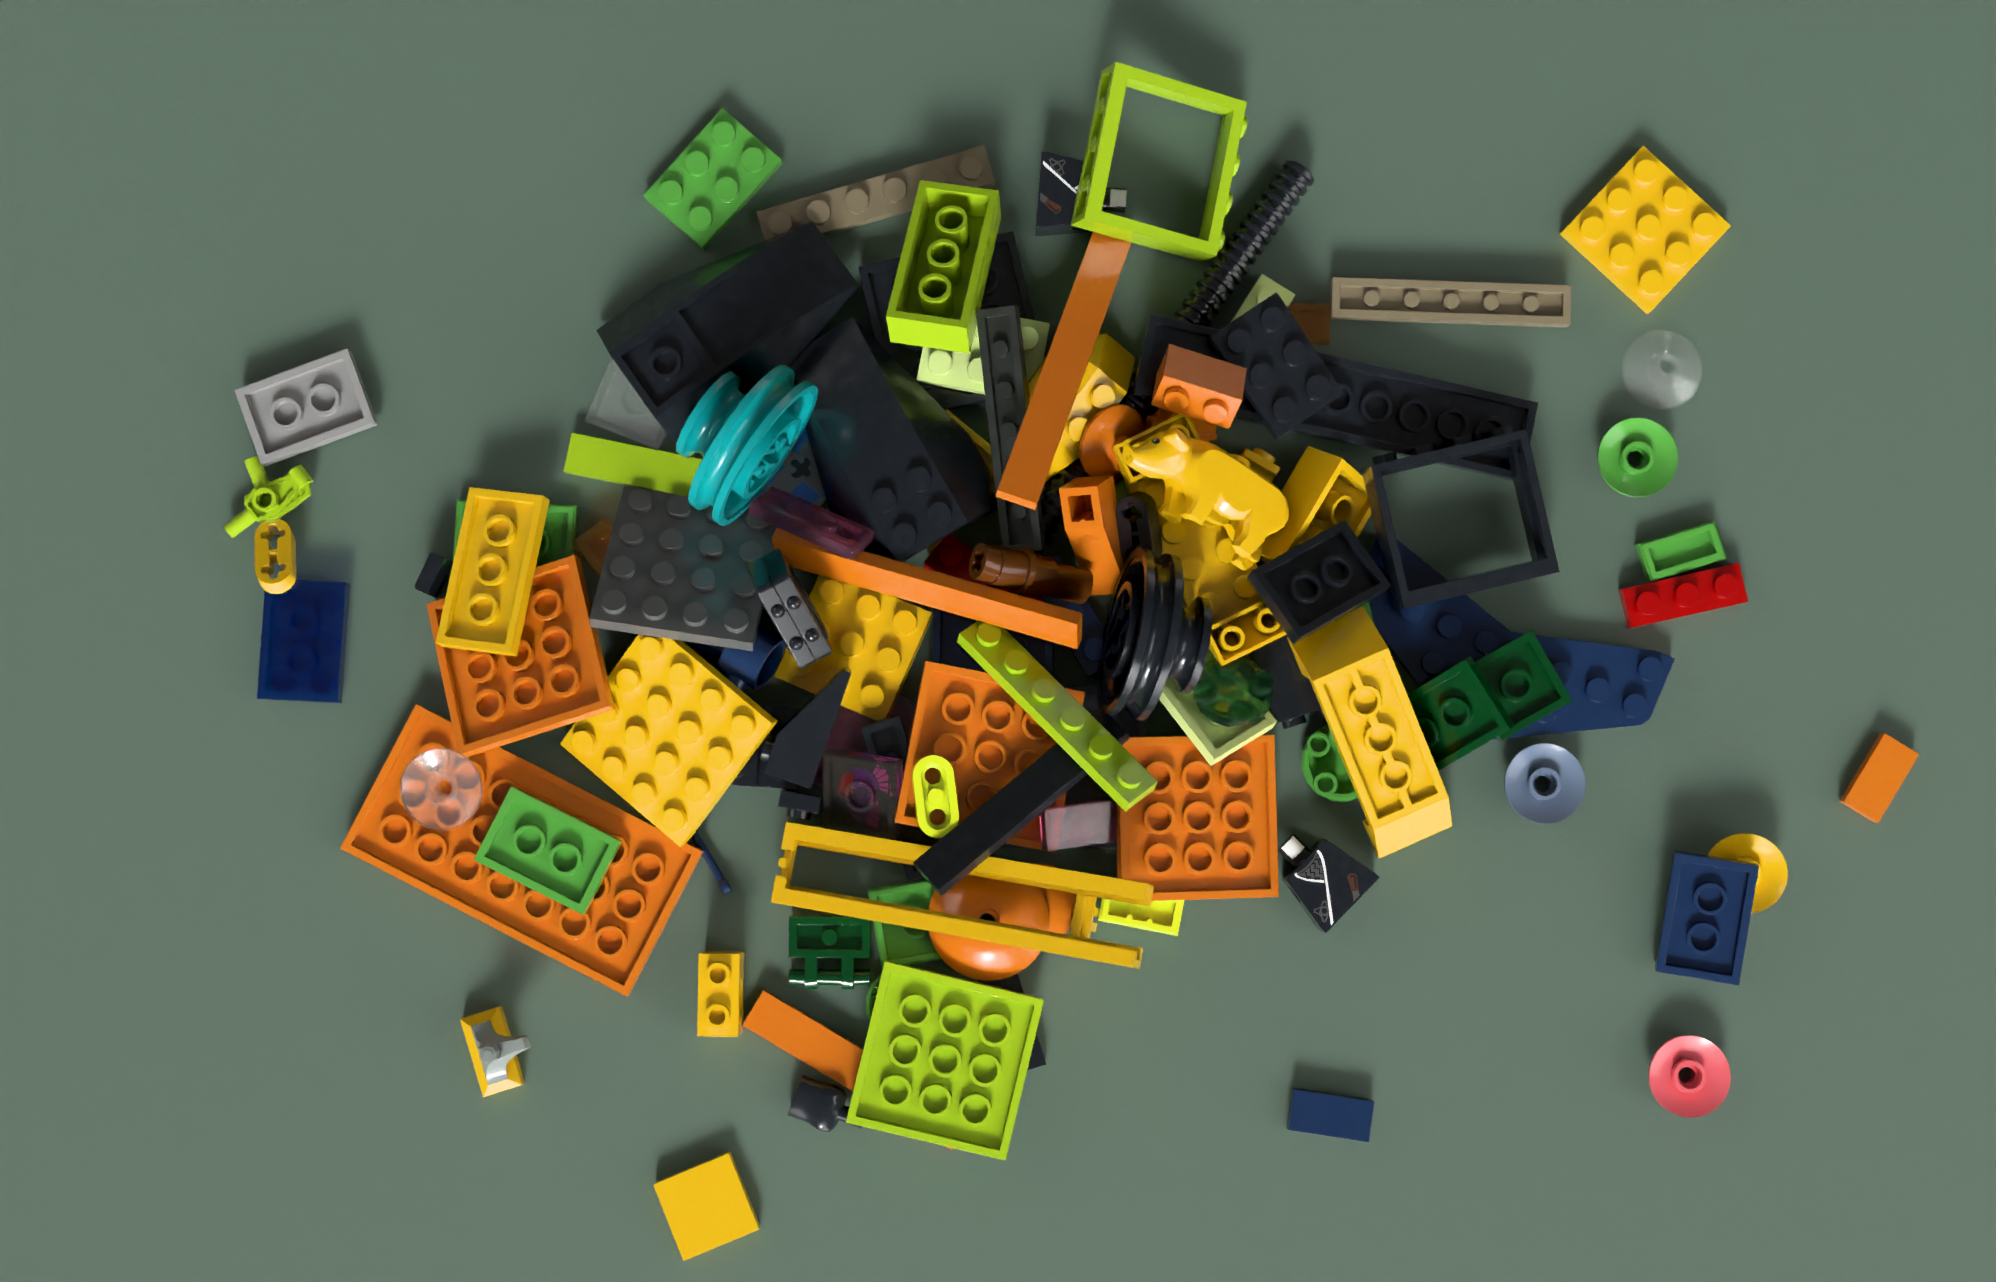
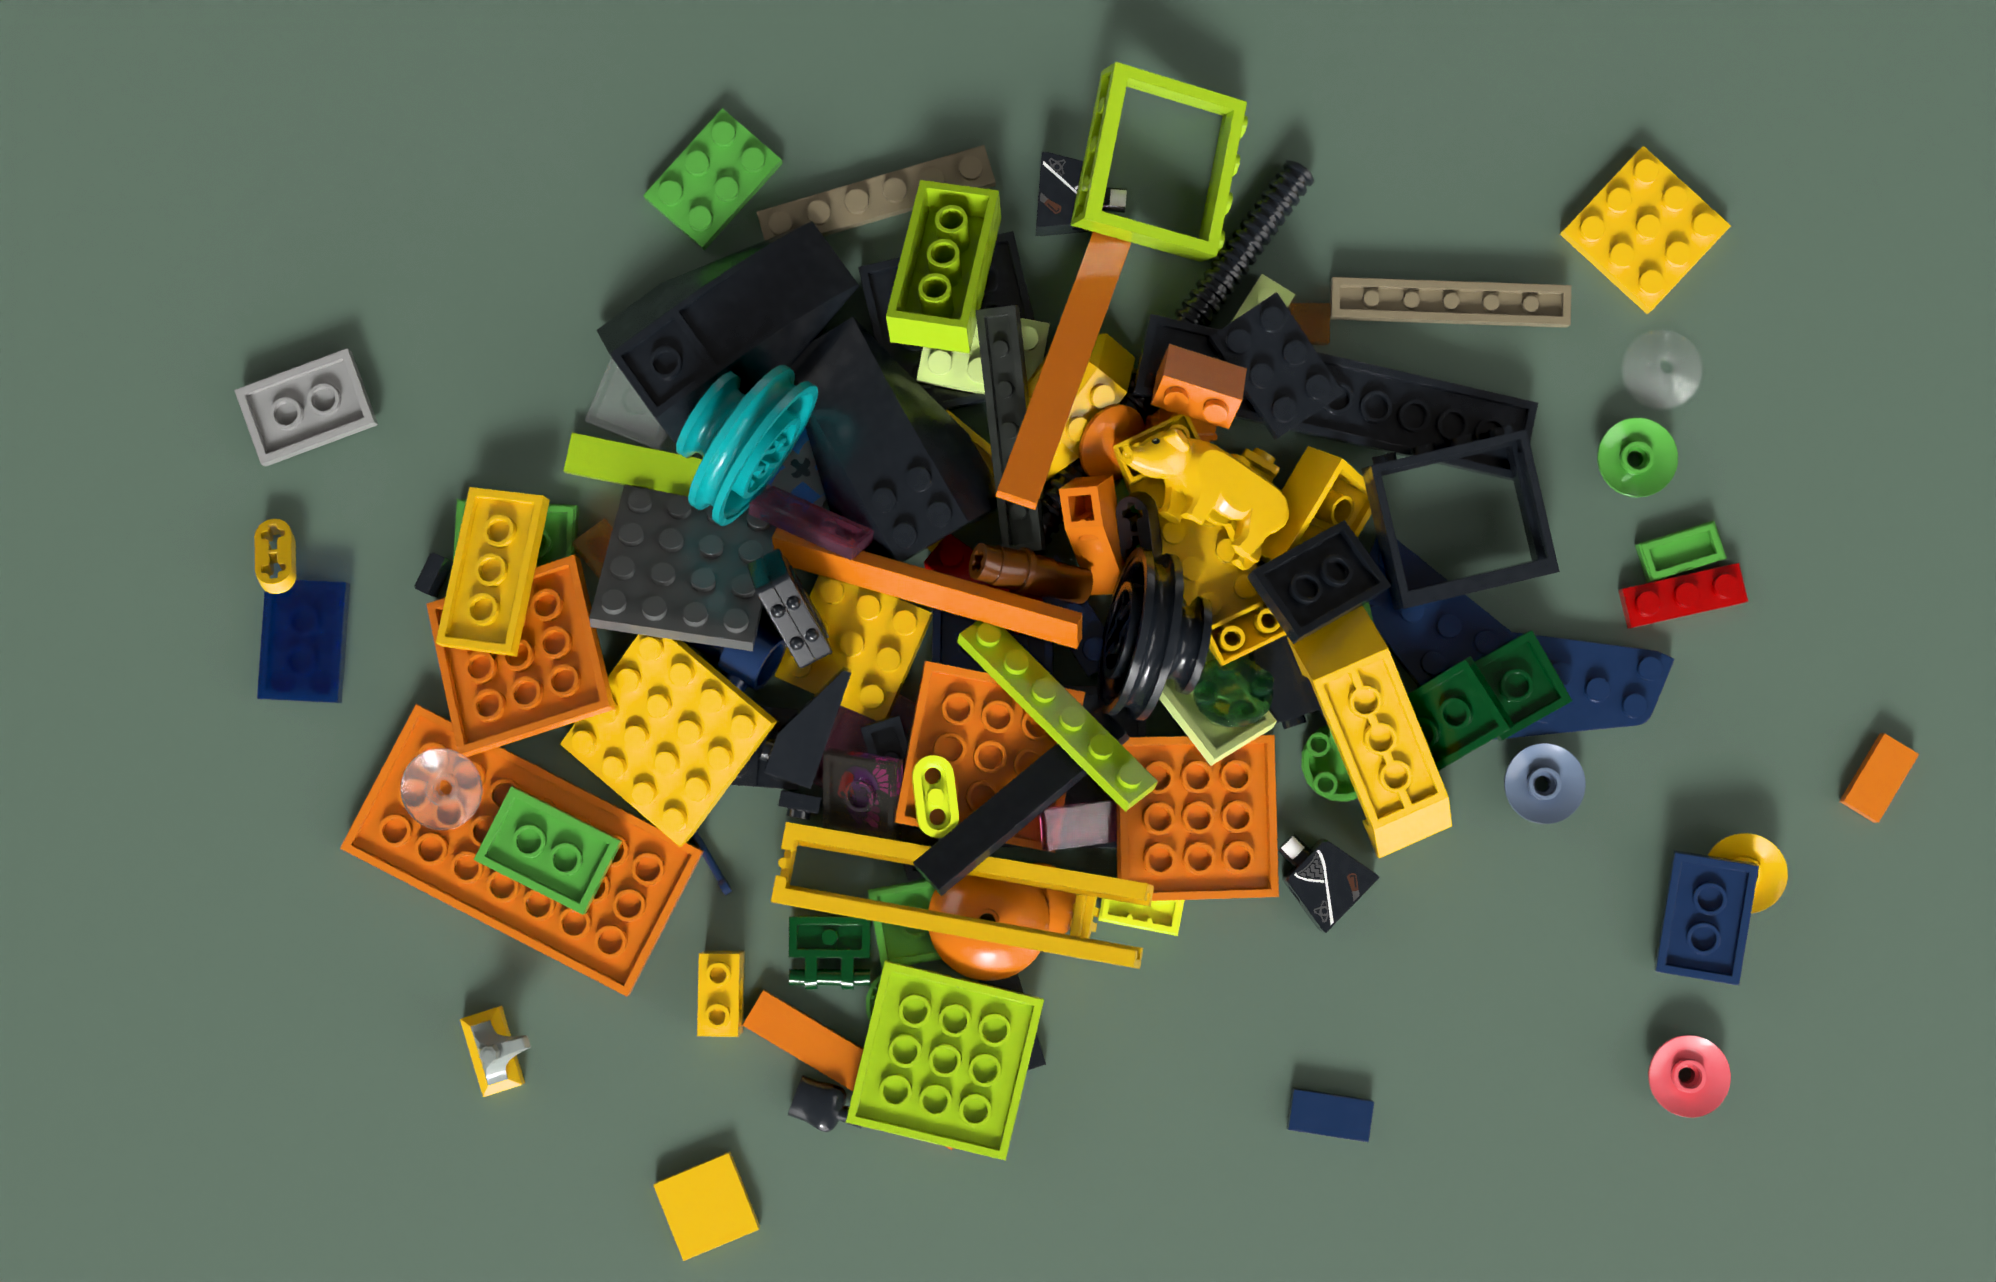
(270, 499): lime piece -> none

